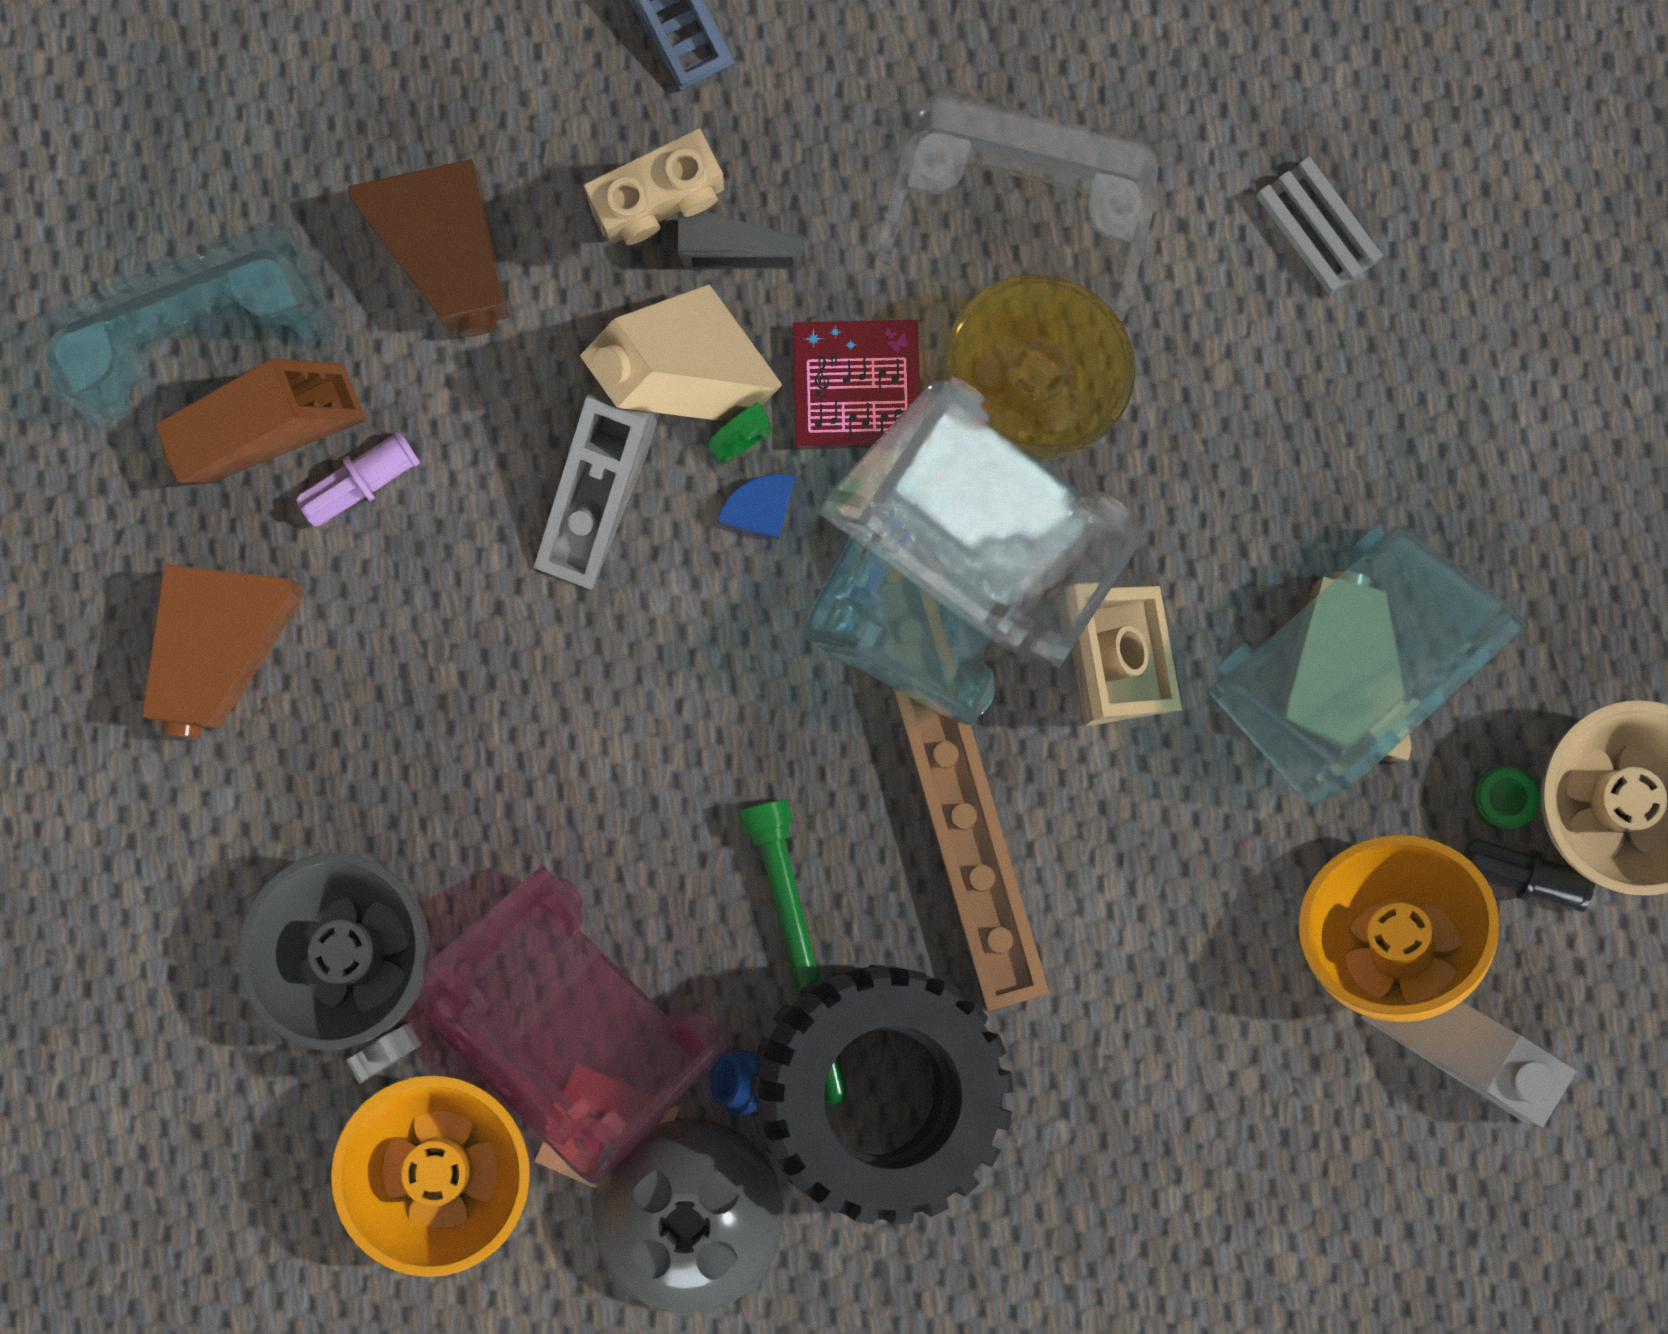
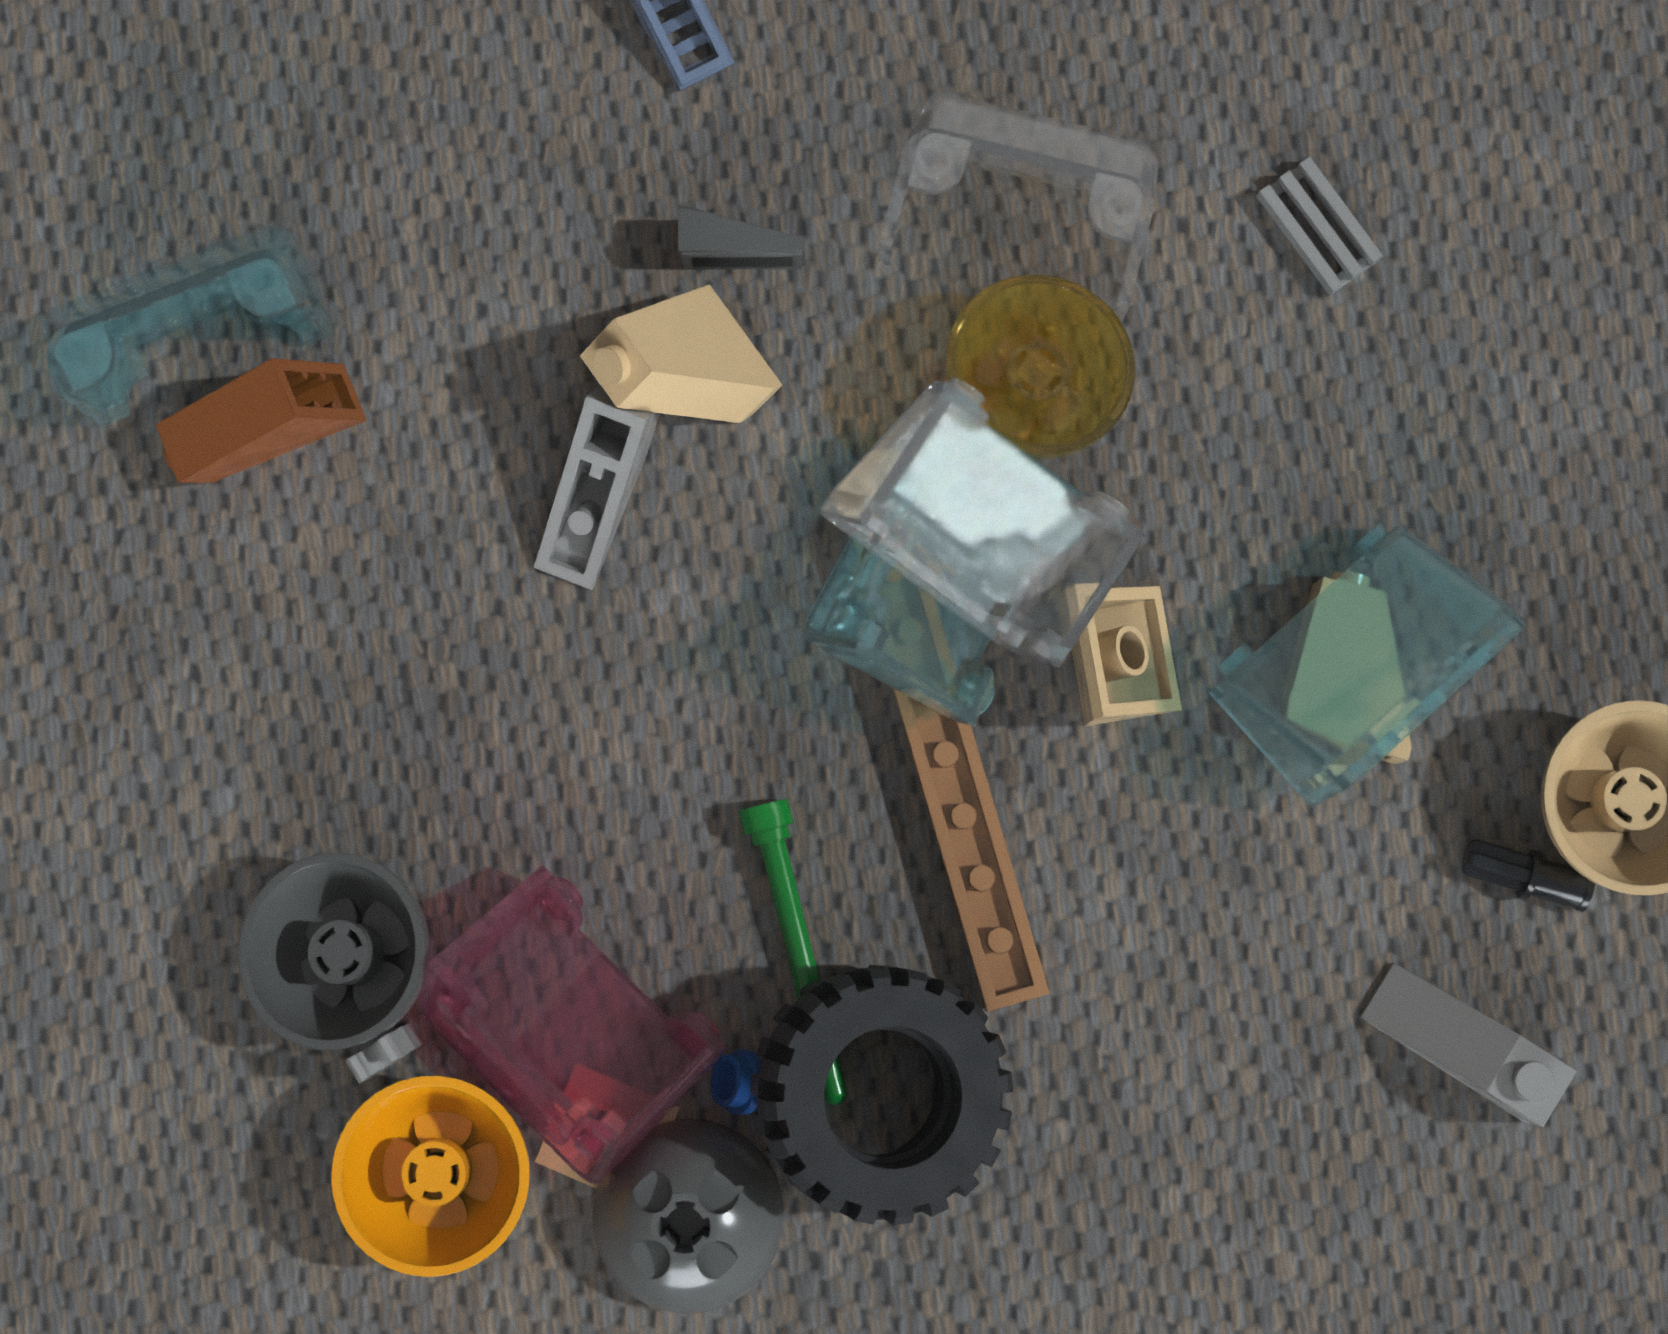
(210, 643): dark orange slope -> none
(357, 479): lavender axle -> none
(442, 241): reddish brown slope -> none
(654, 187): tan plate -> none
(755, 429): green tile -> none
(759, 505): blue tile -> none
(852, 380): dark red tile -> none
(1399, 897): light orange piece -> none
(1505, 797): green tile -> none

